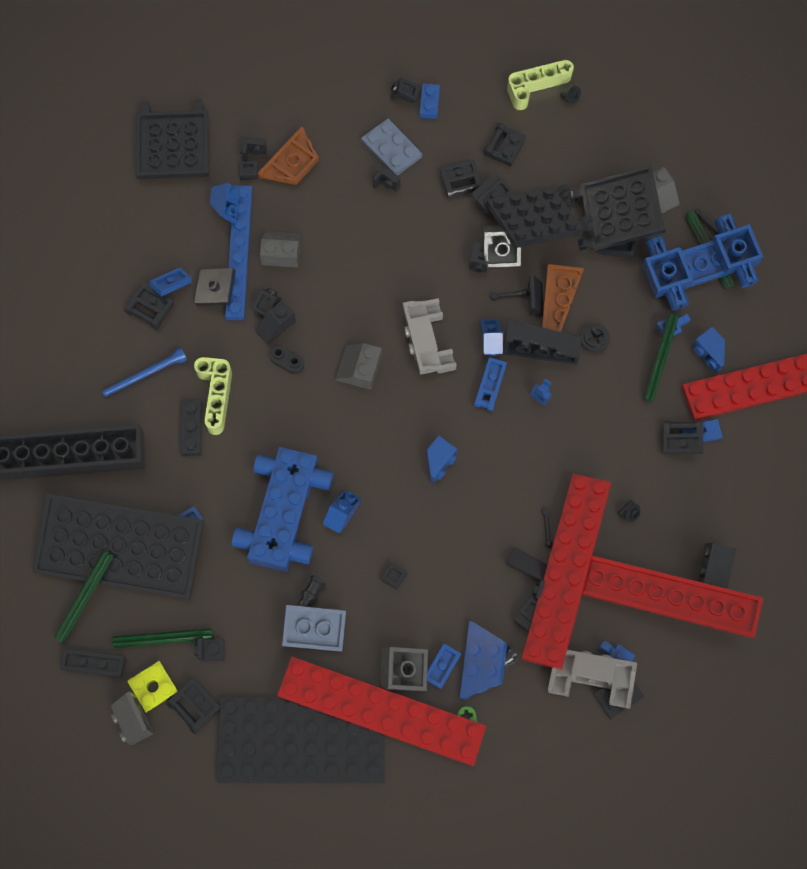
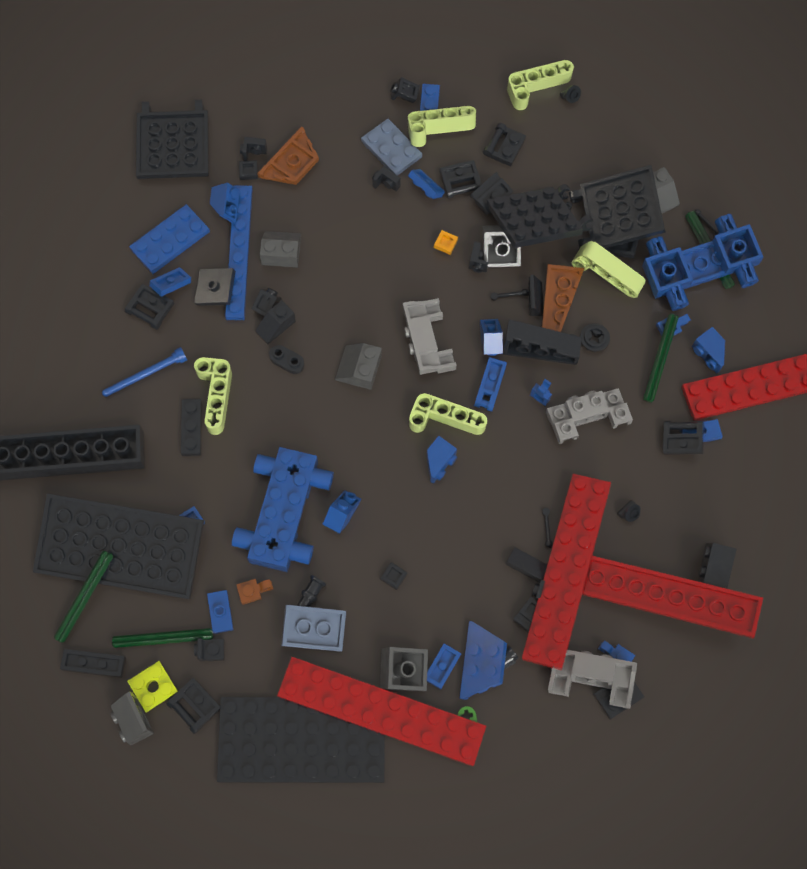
(169, 239): none -> blue plate
(220, 611): none -> blue plate
(250, 590): none -> dark orange plate
(422, 180): none -> blue plate
(439, 121): none -> yellowish green beam
(445, 242): none -> light orange plate
(447, 418): none -> yellowish green beam
(587, 409): none -> light grey bracket
(609, 267): none -> yellowish green beam

